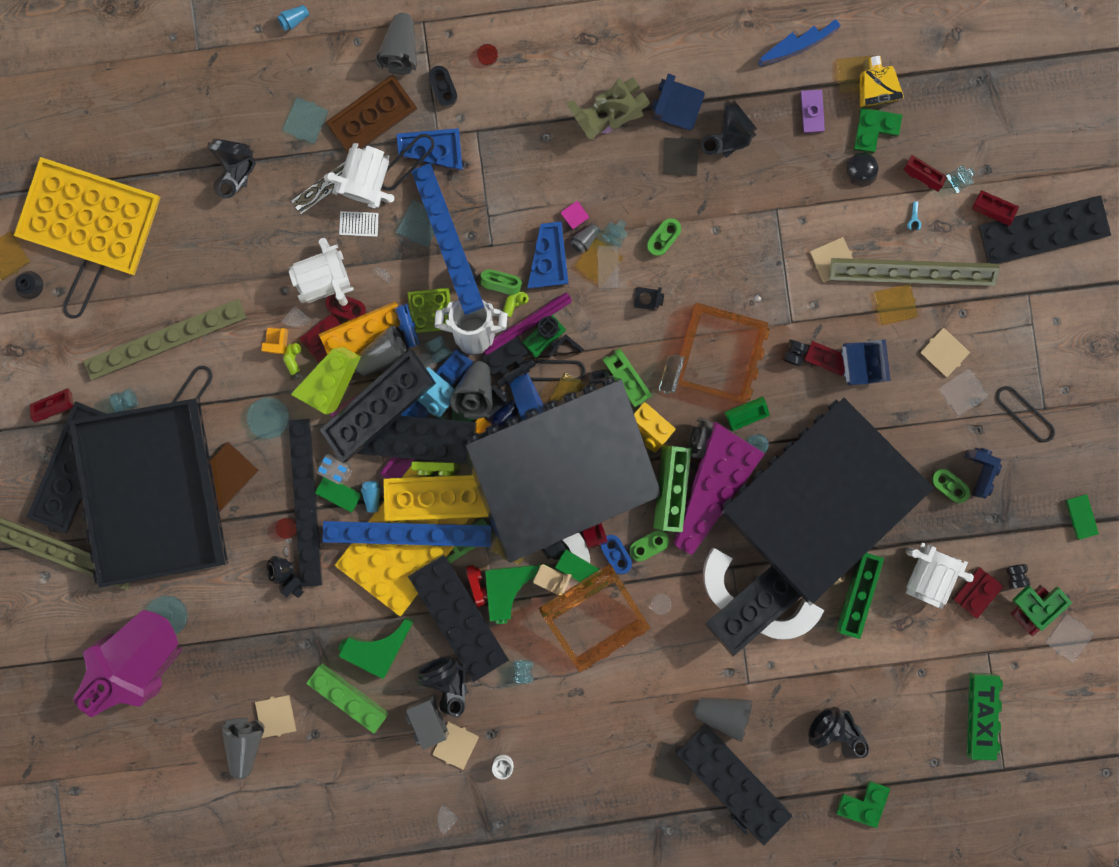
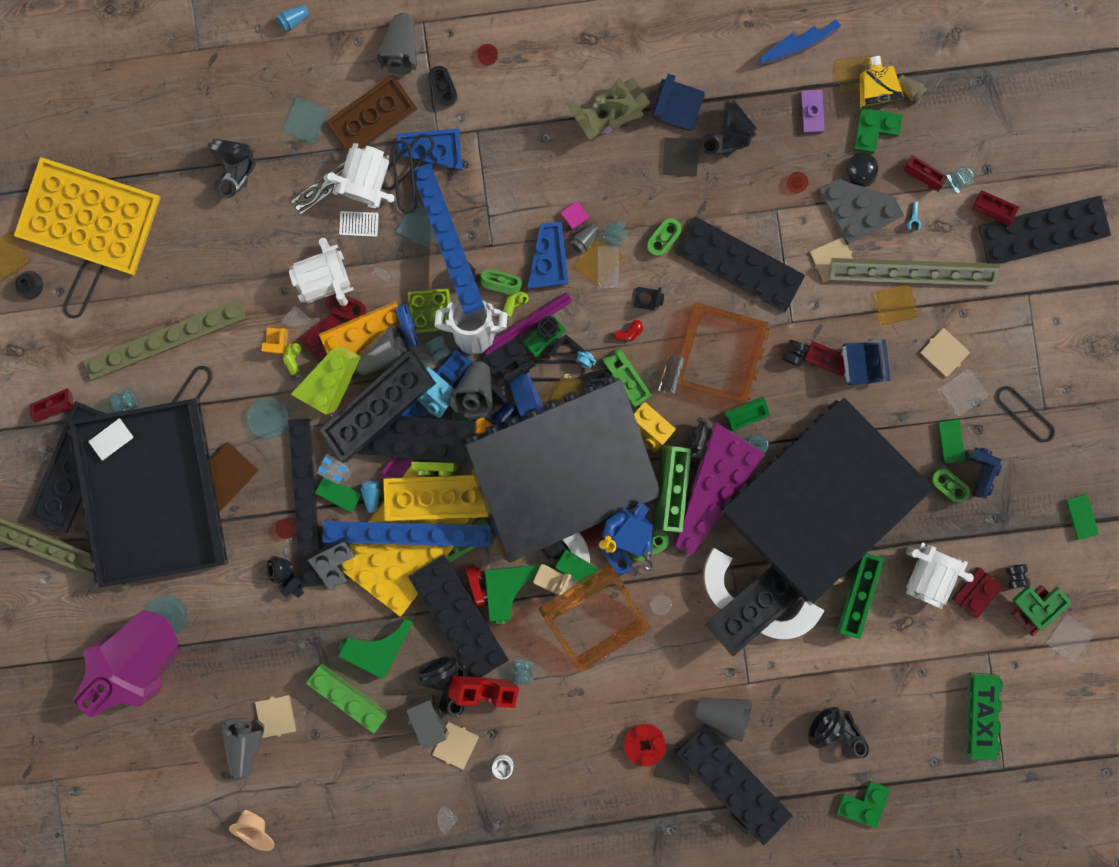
(111, 439): none -> white sticker
(252, 831): none -> light nougat piece
(327, 562): none -> black plate
(412, 176): none -> black piece
(492, 690): none -> red arch
(585, 359): none -> medium azure plate
(629, 532): none -> blue torso
(632, 332): none -> red arm
(633, 746): none -> red plate
(740, 264): none -> black plate
(797, 182): none -> clear red tile
(859, 209): none -> dark grey plate
(912, 89): none -> dark tan cone
(951, 441): none -> green tile

